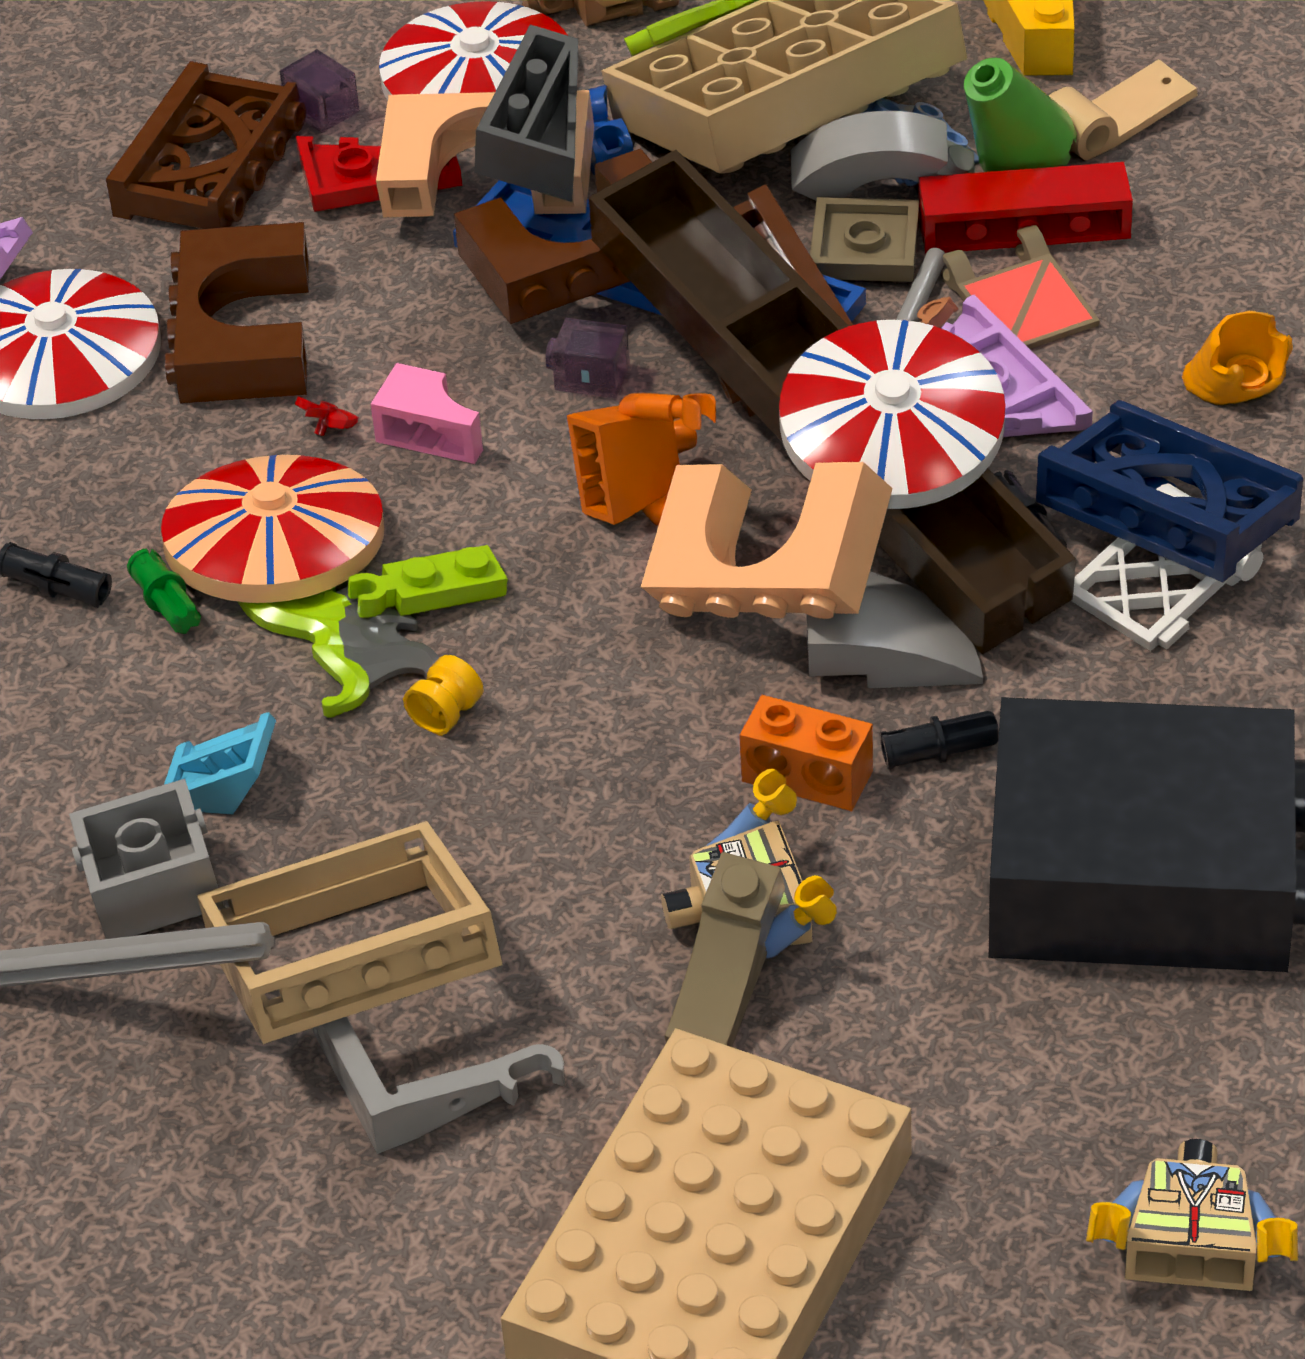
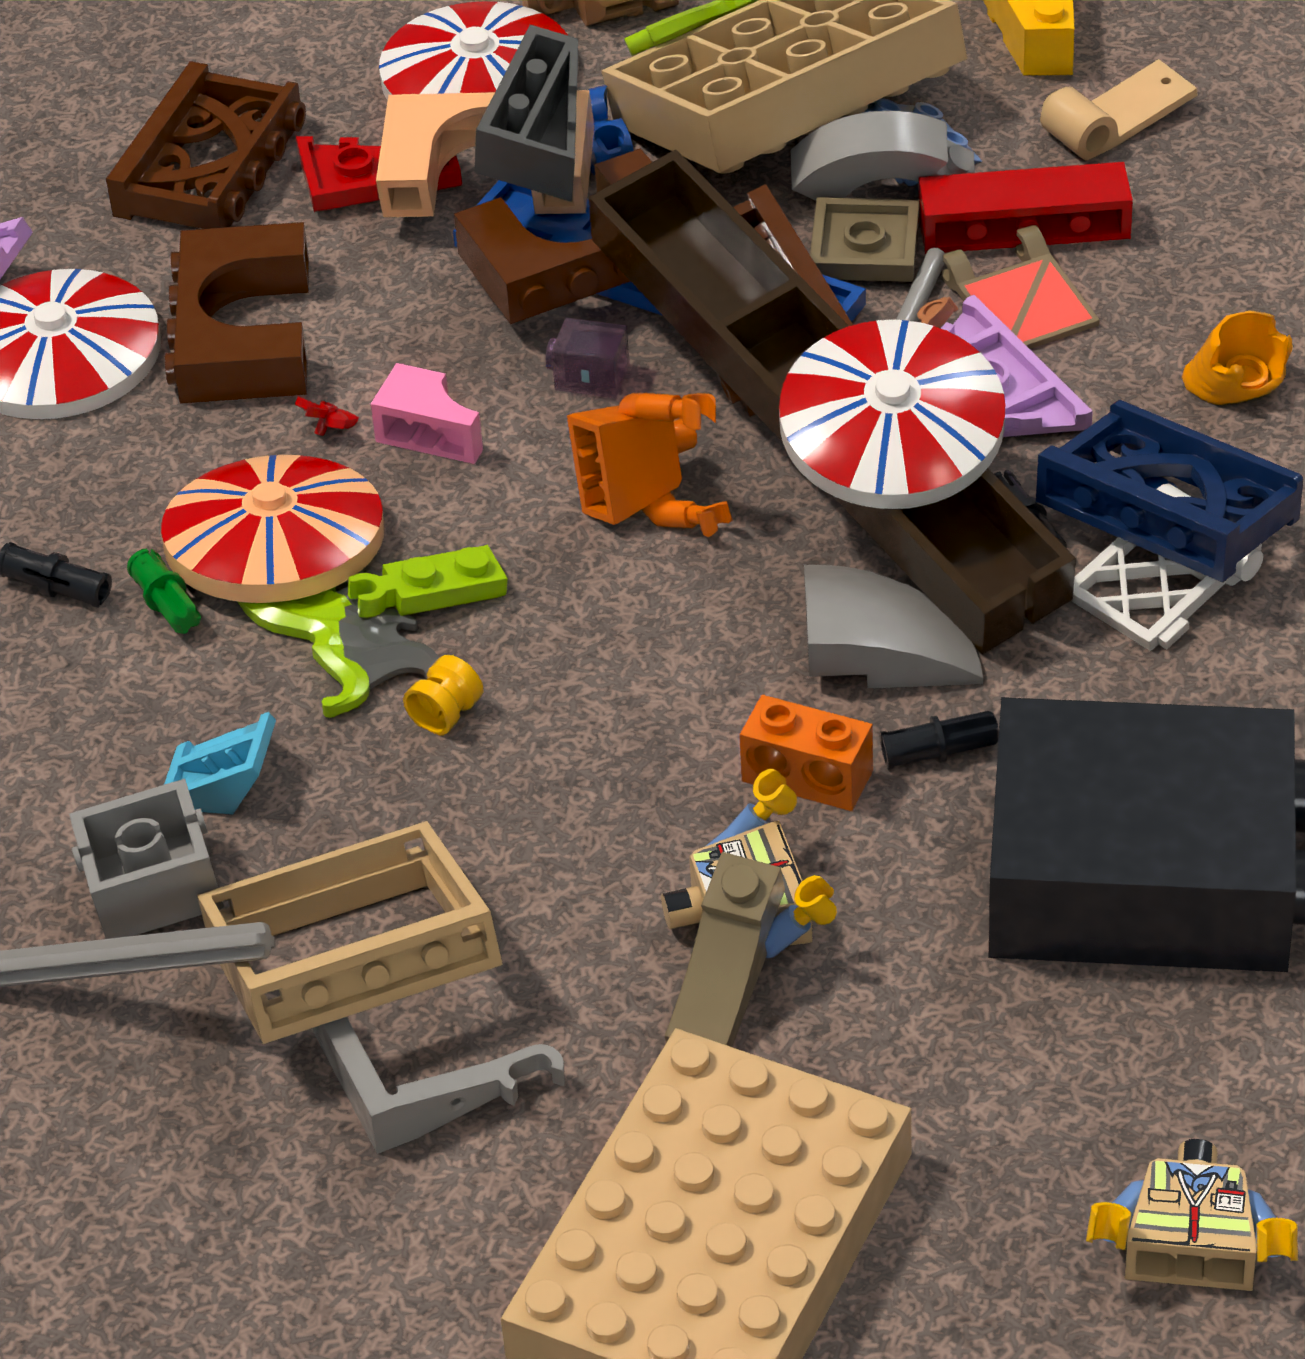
(324, 88): clear purple brick -> none
(813, 573): light nougat arch -> none
(1015, 120): bright green cone -> none

